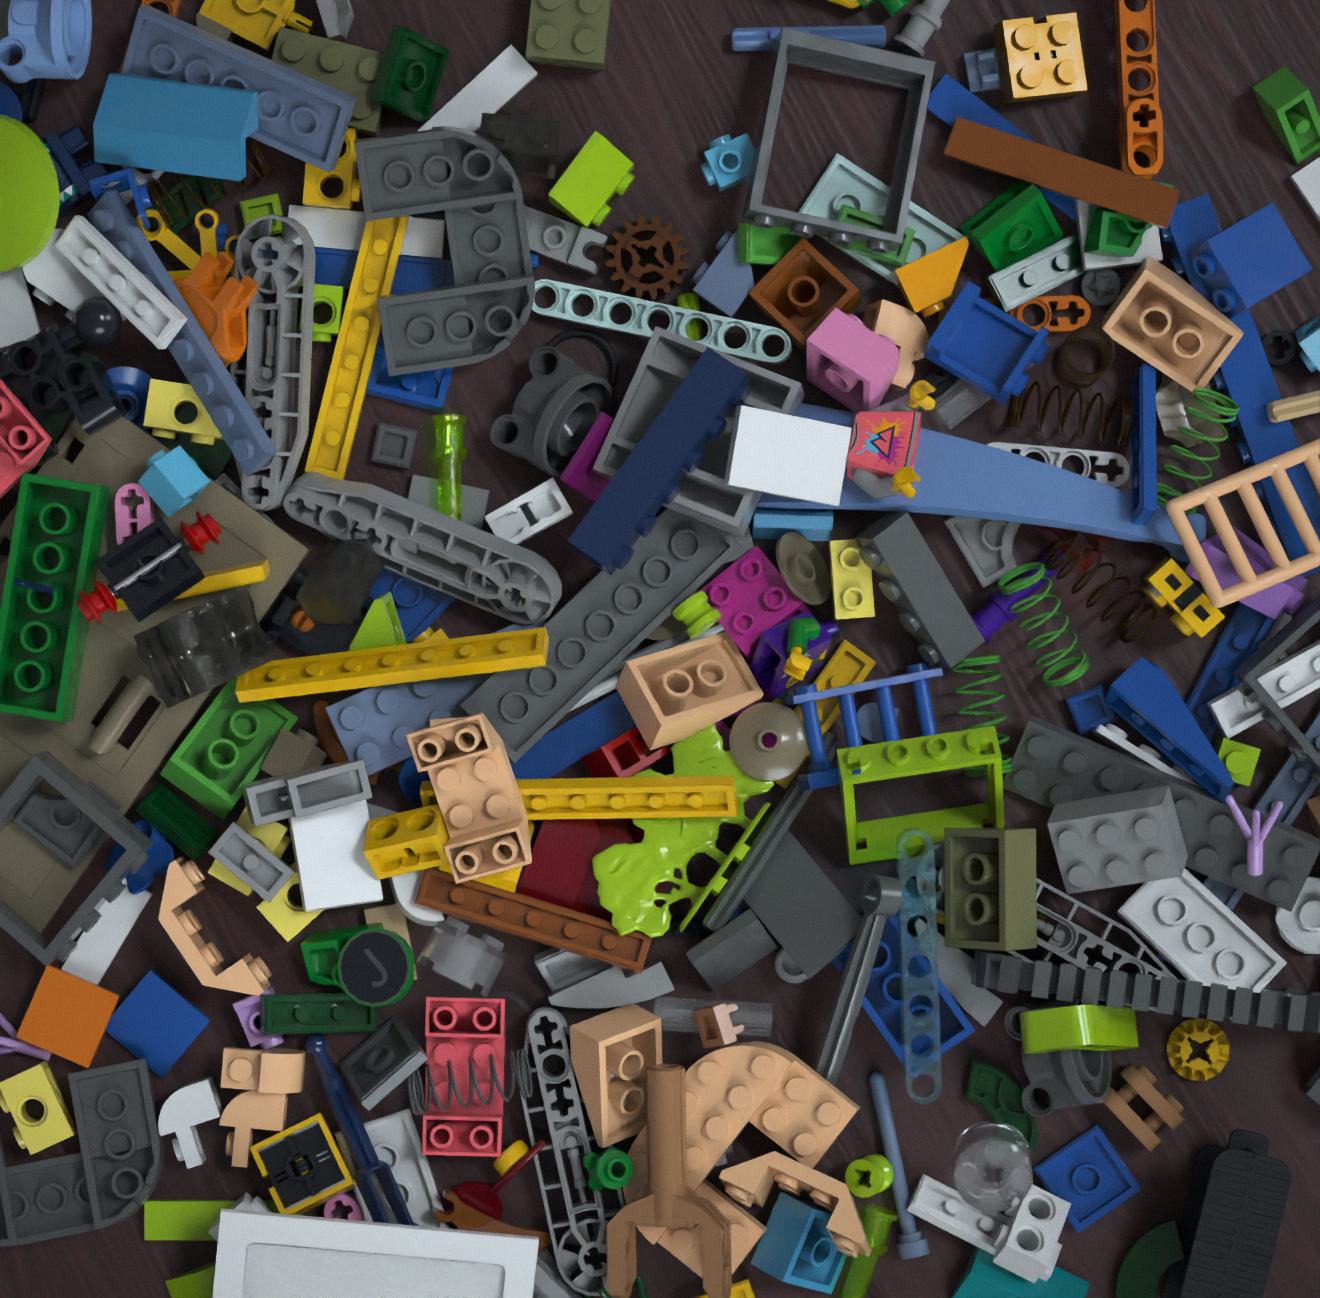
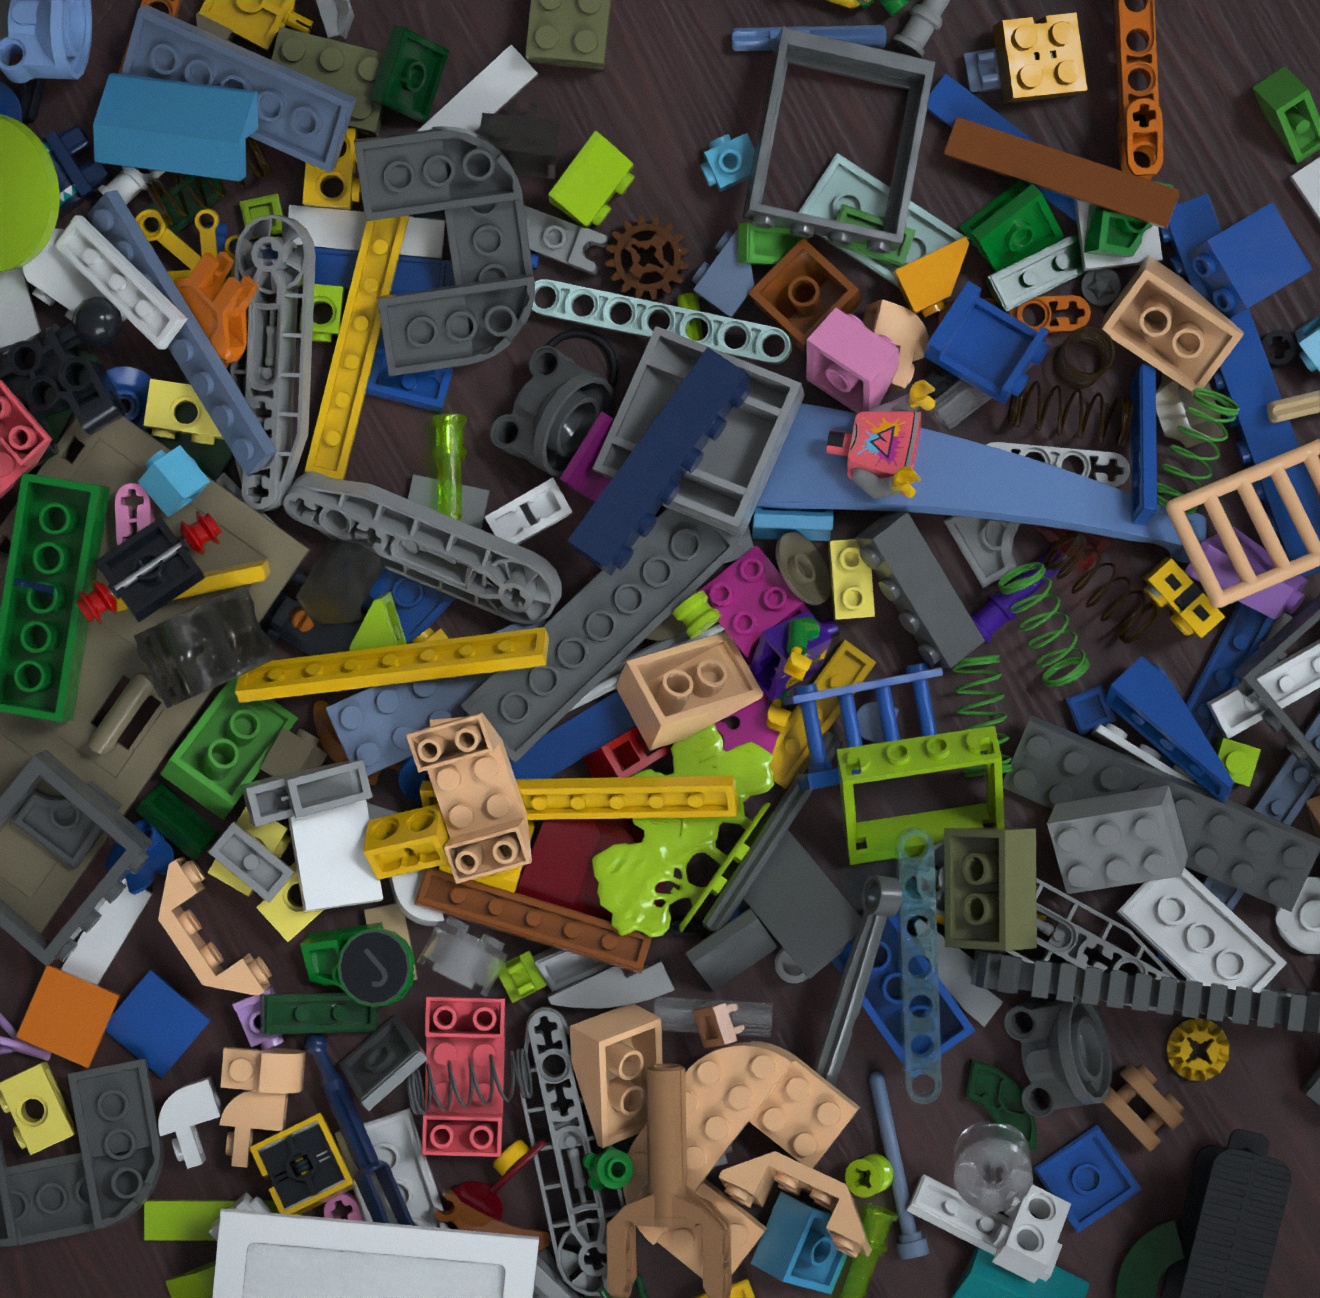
(126, 182): blue bracket -> none
(394, 445): dark grey tile -> none
(521, 976): none -> lime tile
(765, 762): dark tan dish -> none
(787, 456): white tile -> none
(1079, 1029): lime beam -> none
(1255, 835): lavender plant -> none

